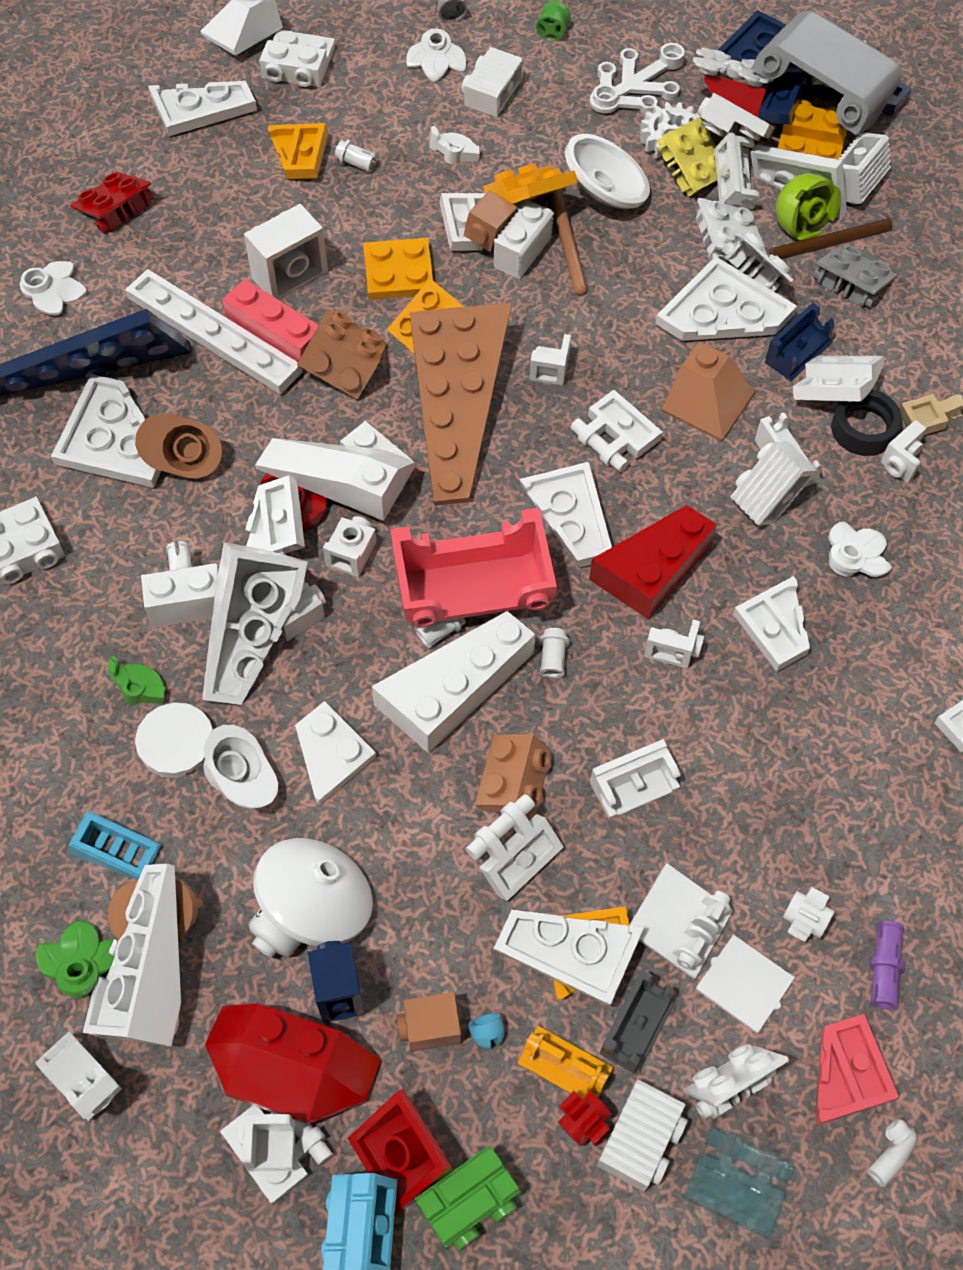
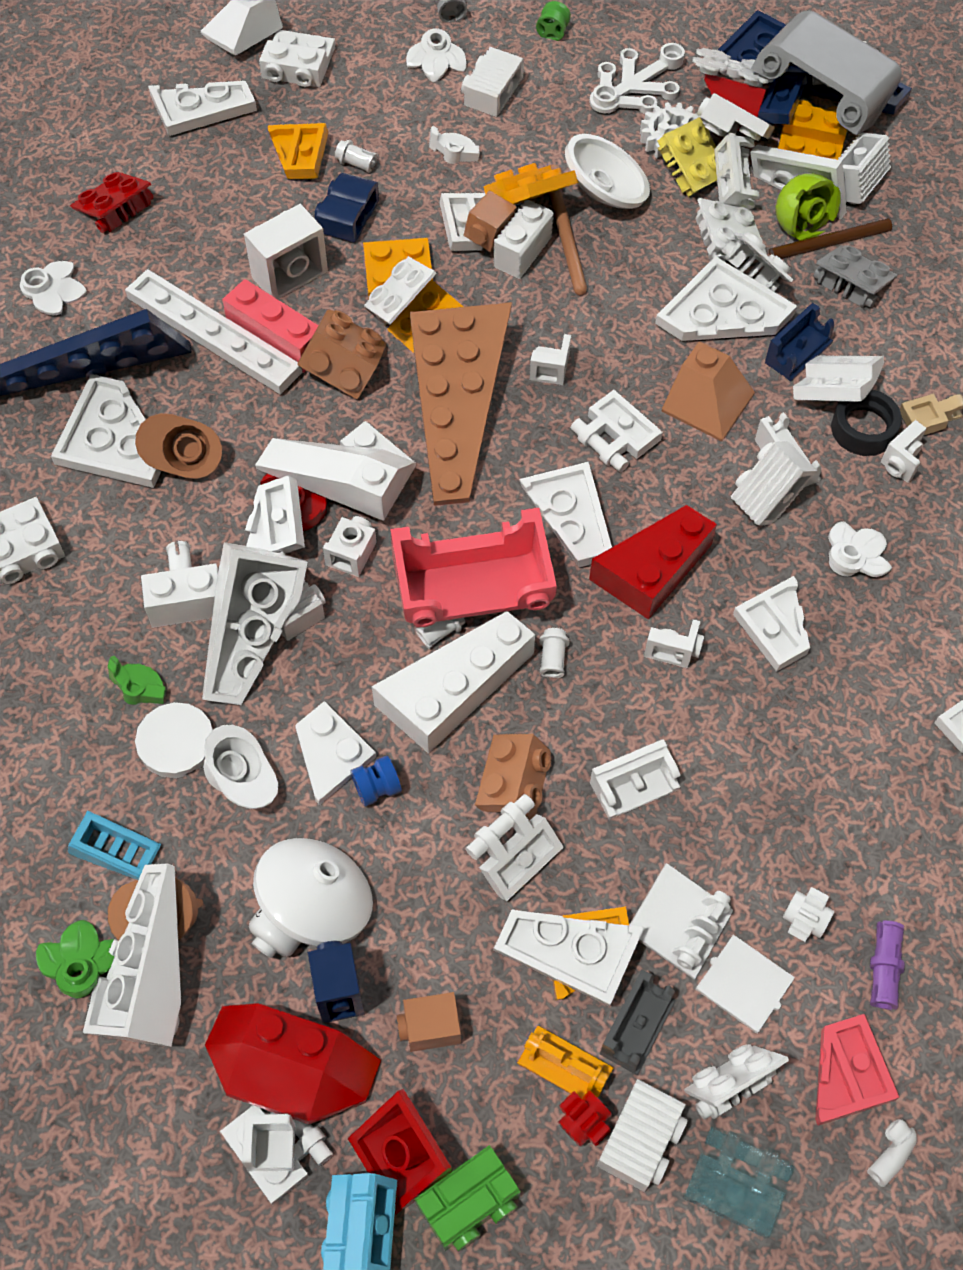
(78, 1076): white brick -> none
(347, 206): none -> dark blue brick
(376, 781): none -> blue wheel
(399, 290): none -> white hinge
(487, 1028): medium azure hinge -> none

